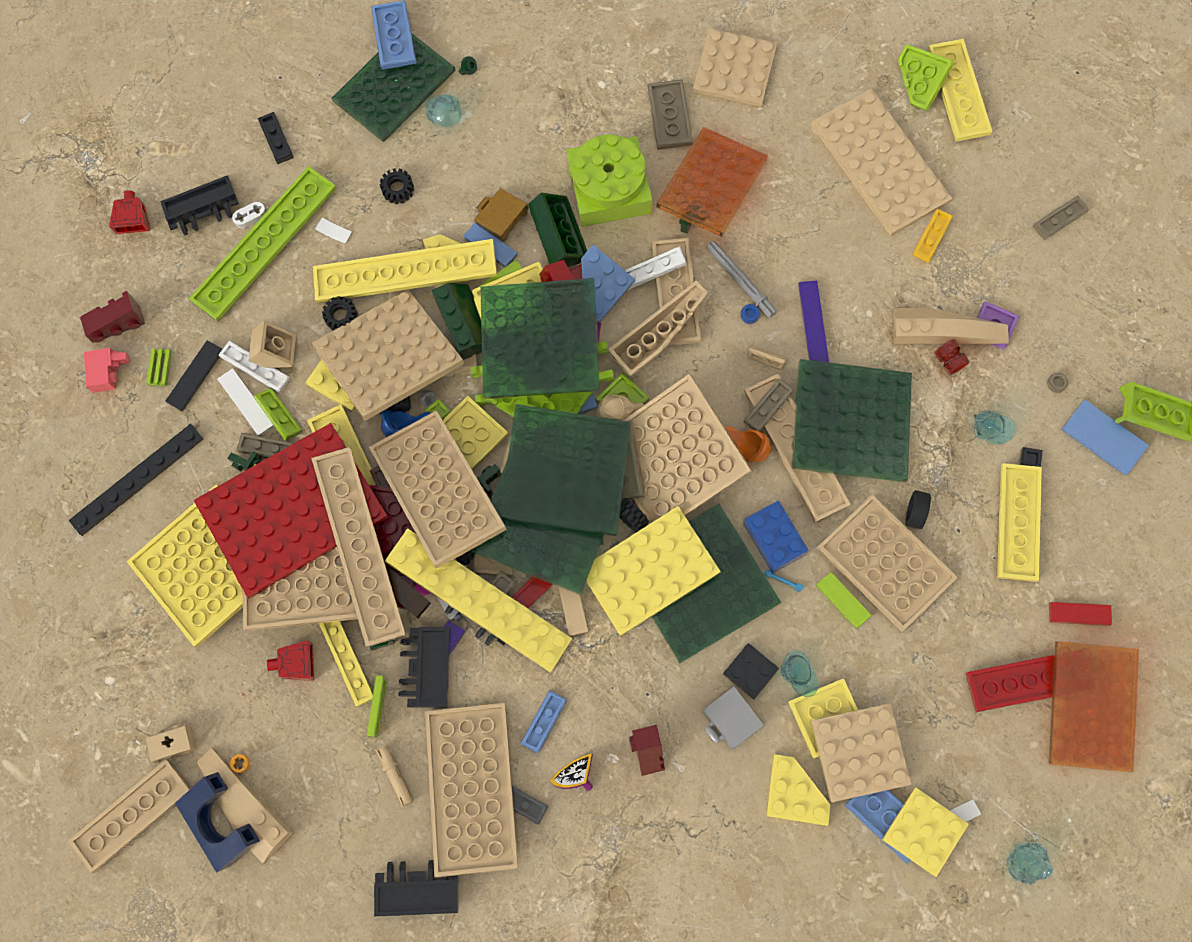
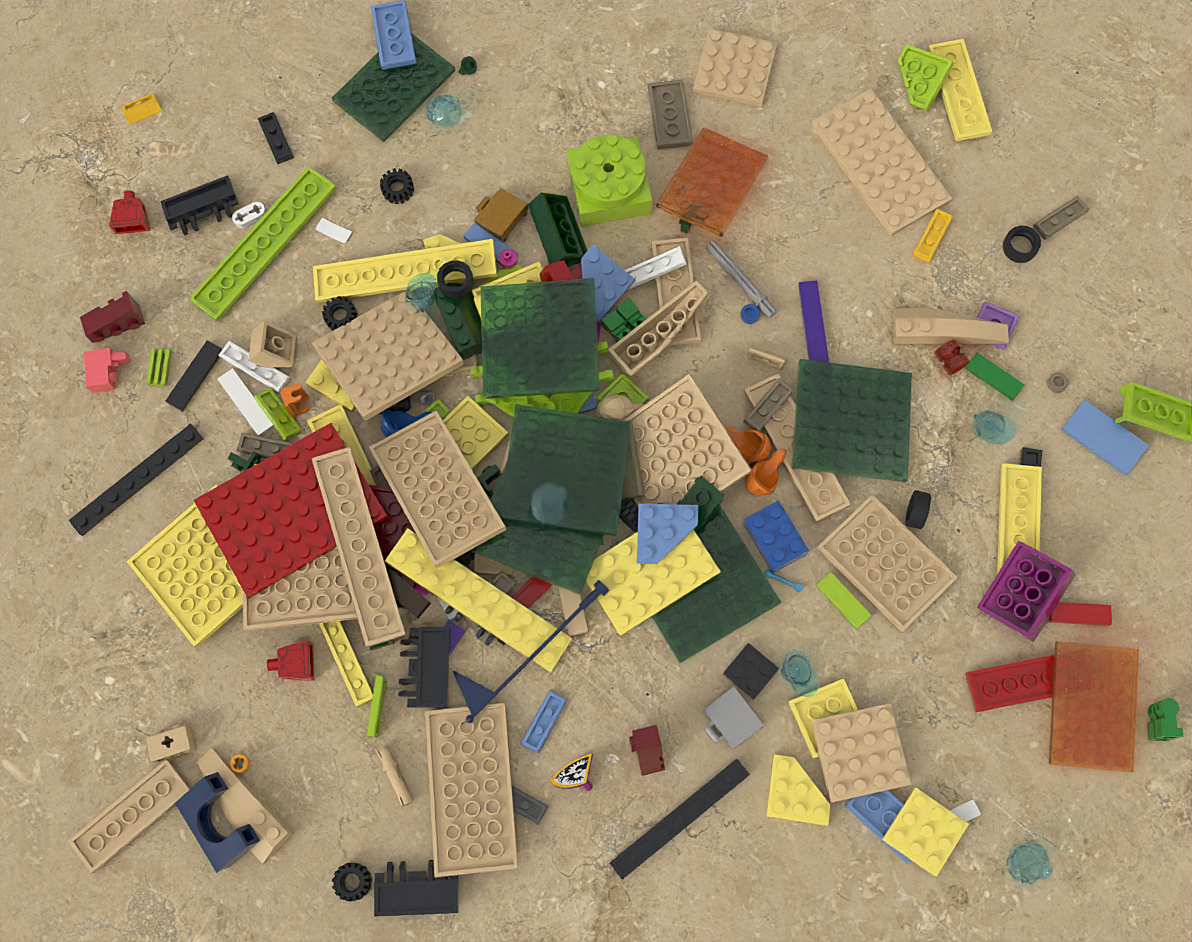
(141, 108): none -> yellow slope
(293, 397): none -> orange hinge
(360, 891): none -> black tyre
(421, 291): none -> clear light blue piece
(455, 292): none -> black tyre
(479, 696): none -> dark blue piece
(508, 258): none -> dark pink tile
(548, 503): none -> clear light blue hair
(617, 320): none -> green legs
(662, 529): none -> medium blue plate
(679, 819): none -> black plate
(705, 496): none -> dark green piece
(765, 475): none -> orange piece
(994, 376): none -> green tile
(1026, 590): none -> magenta slope
(1028, 233): none -> black tyre
(1163, 721): none -> green legs

